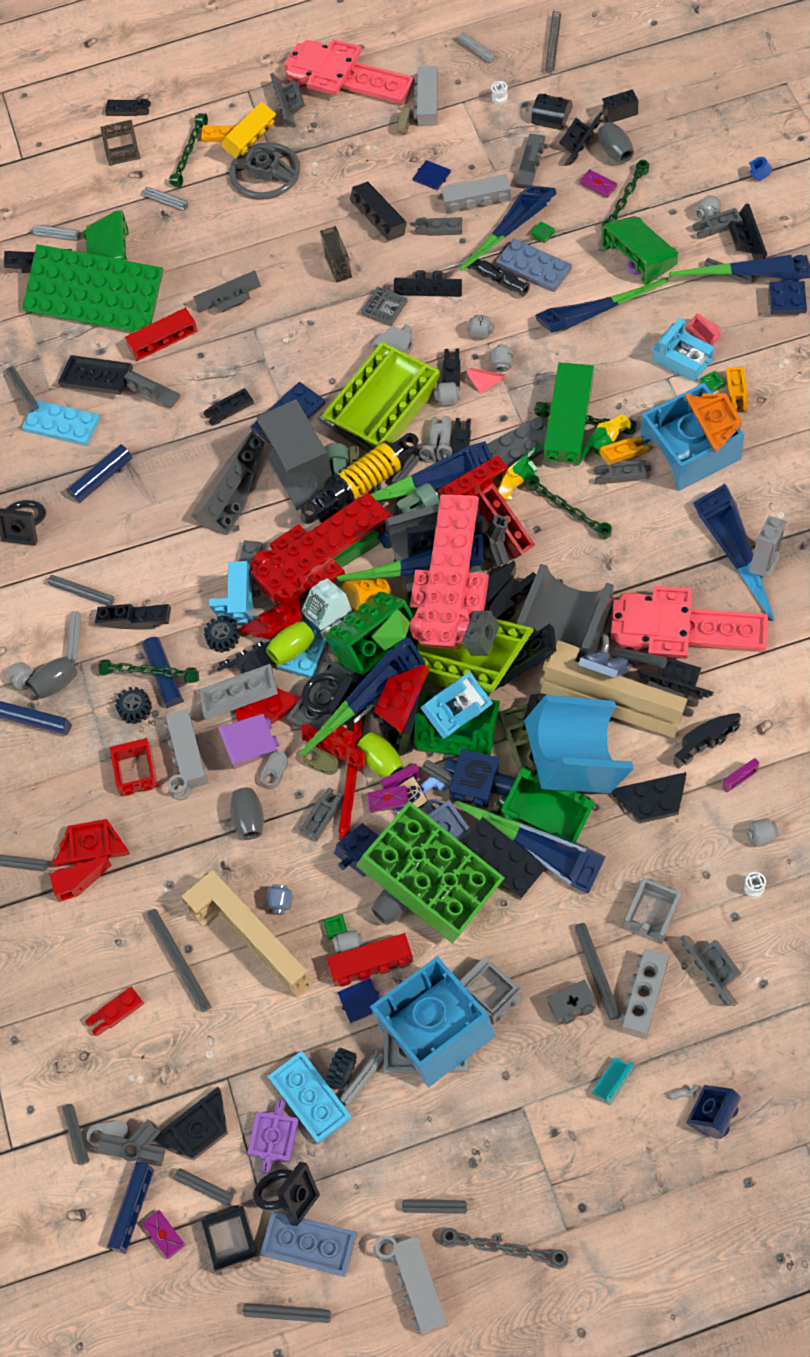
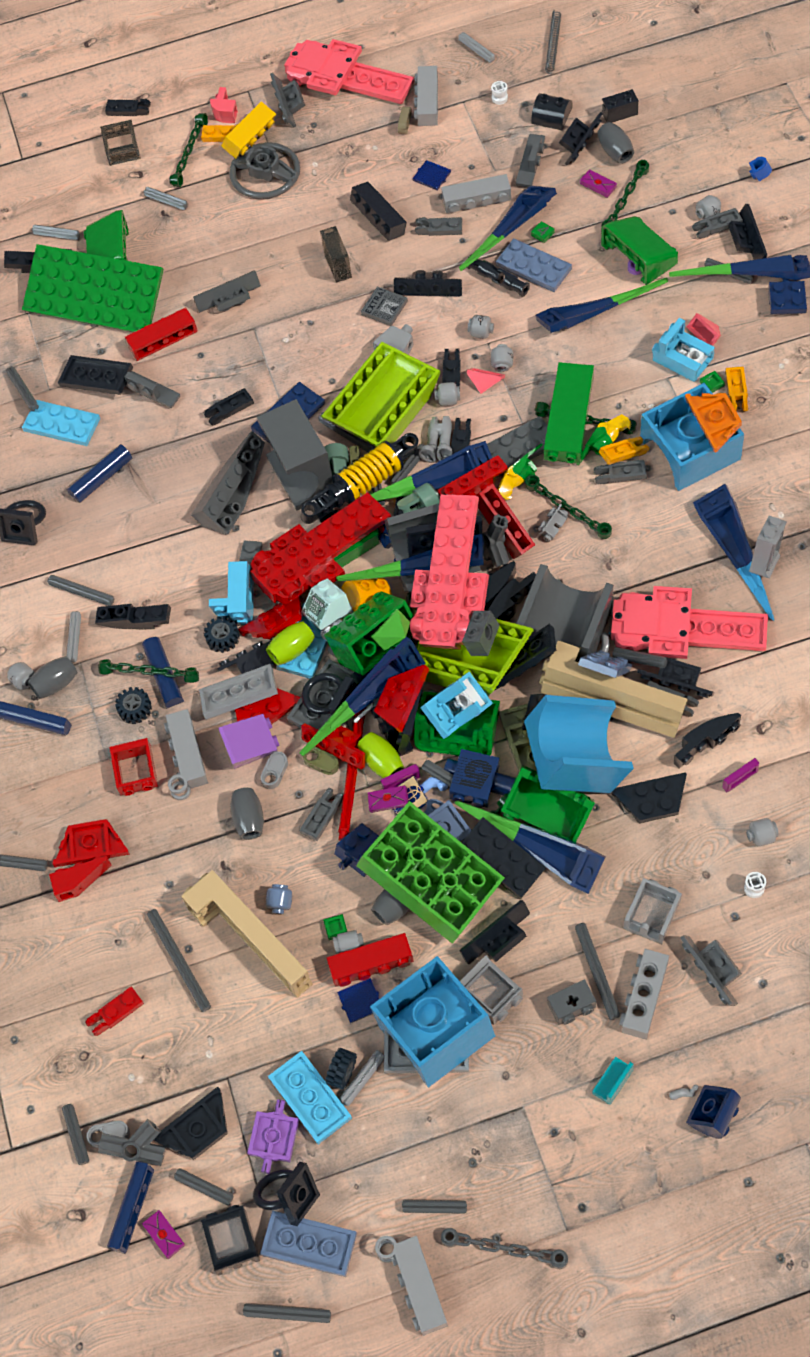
(222, 108): none -> coral brick
(499, 936): none -> black bracket
(556, 517): none -> light grey hinge

